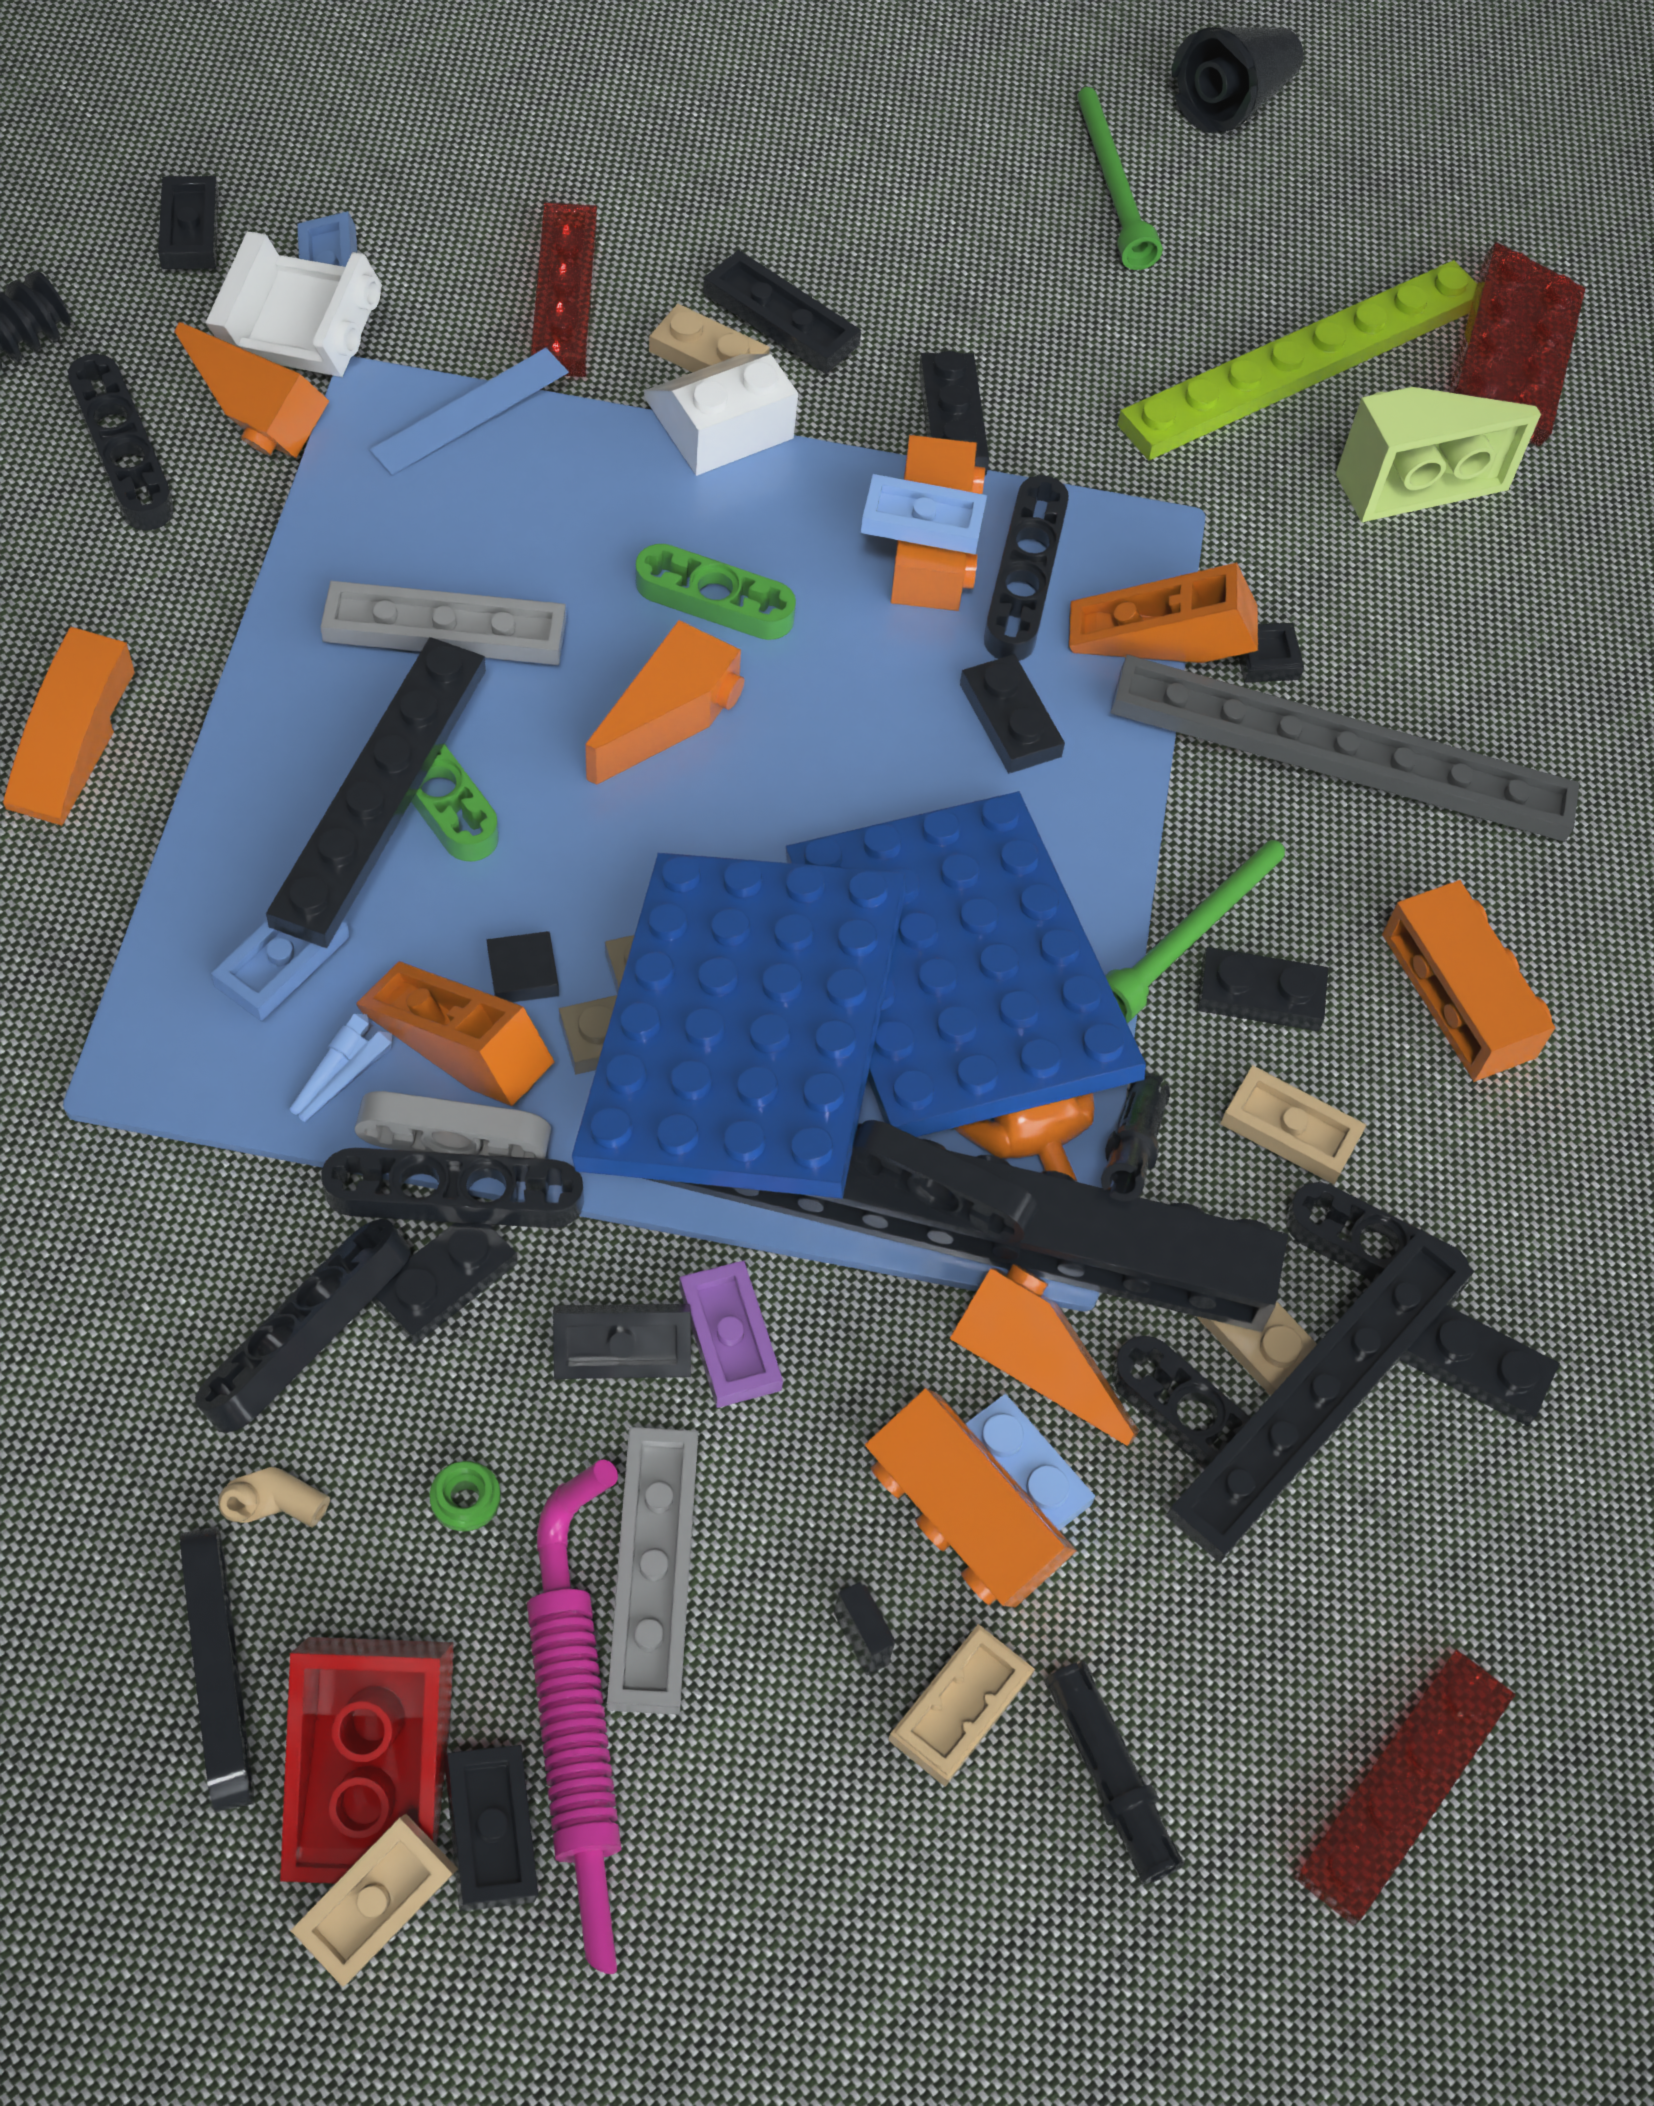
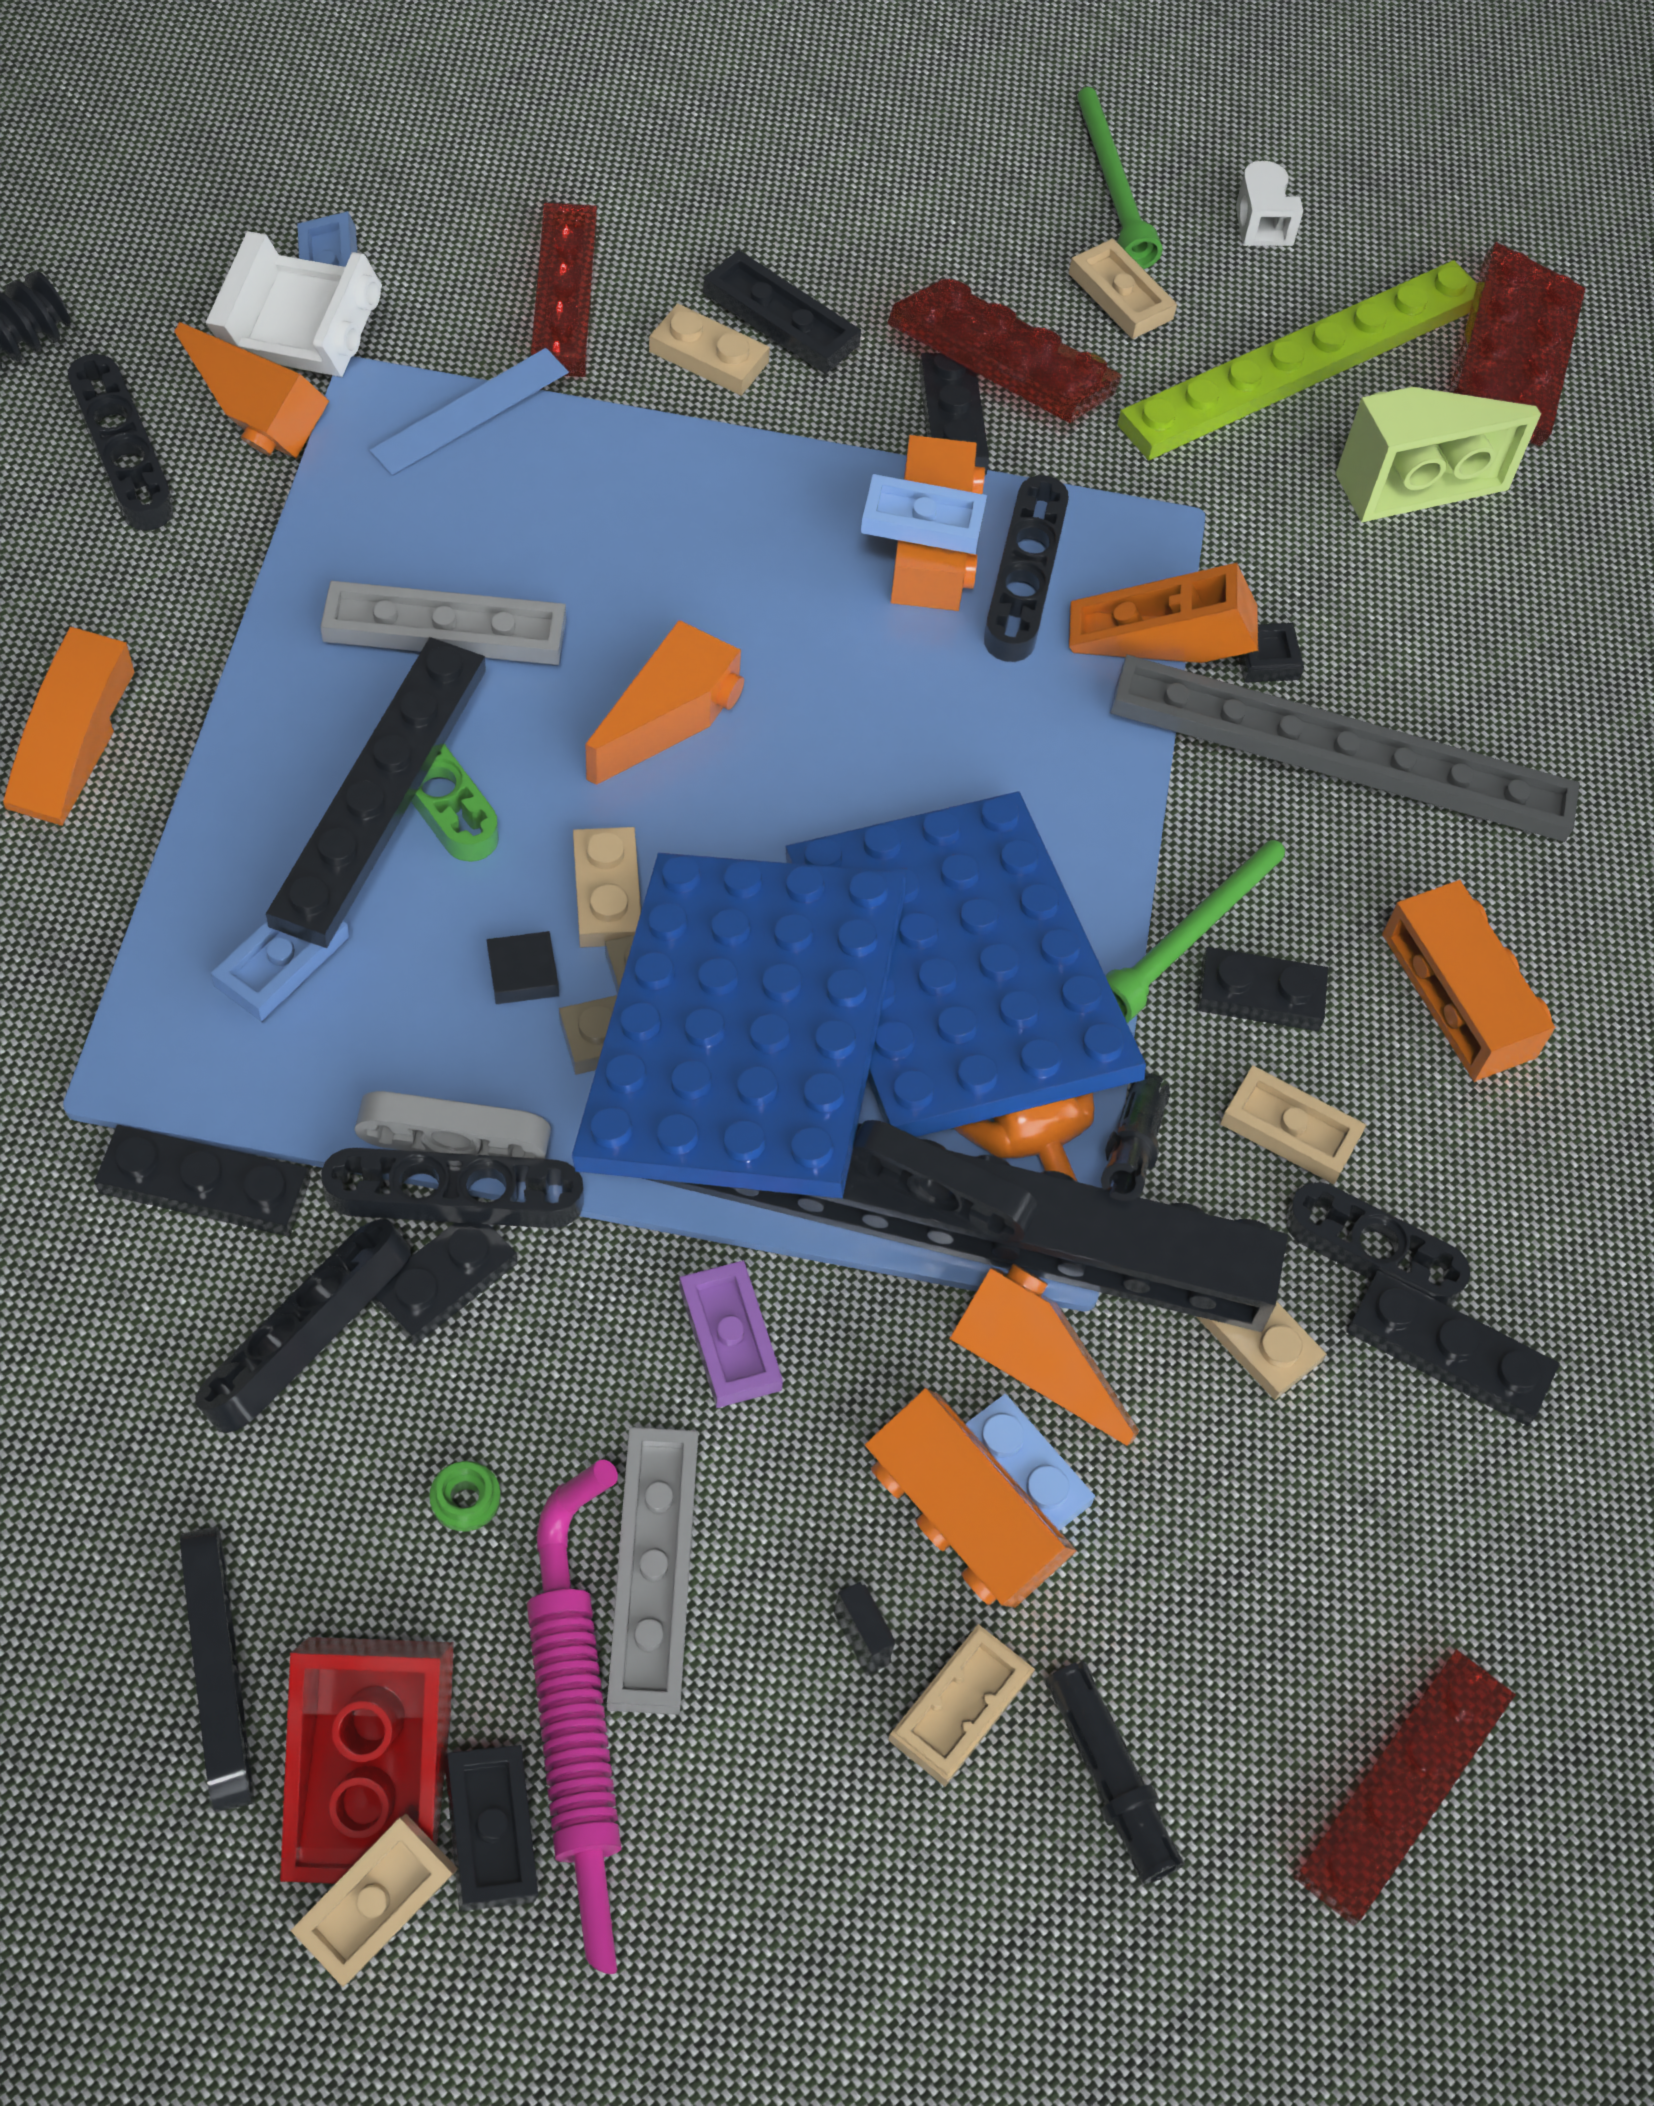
(188, 222): black plate -> none
(203, 1180): none -> black plate
(270, 1493): tan arm -> none
(346, 1060): light blue piece -> none
(461, 1030): orange slope -> none
(606, 884): none -> tan plate
(622, 1341): black plate -> none
(726, 410): white slope -> none
(727, 611): bright green beam -> none
(1005, 349): none -> clear red plate
(1012, 713): black plate -> none
(1122, 288): none -> tan plate
(1145, 1397): black beam -> none
(1232, 73): black cone -> none
(1264, 210): none -> white leg
(1319, 1396): black plate -> none

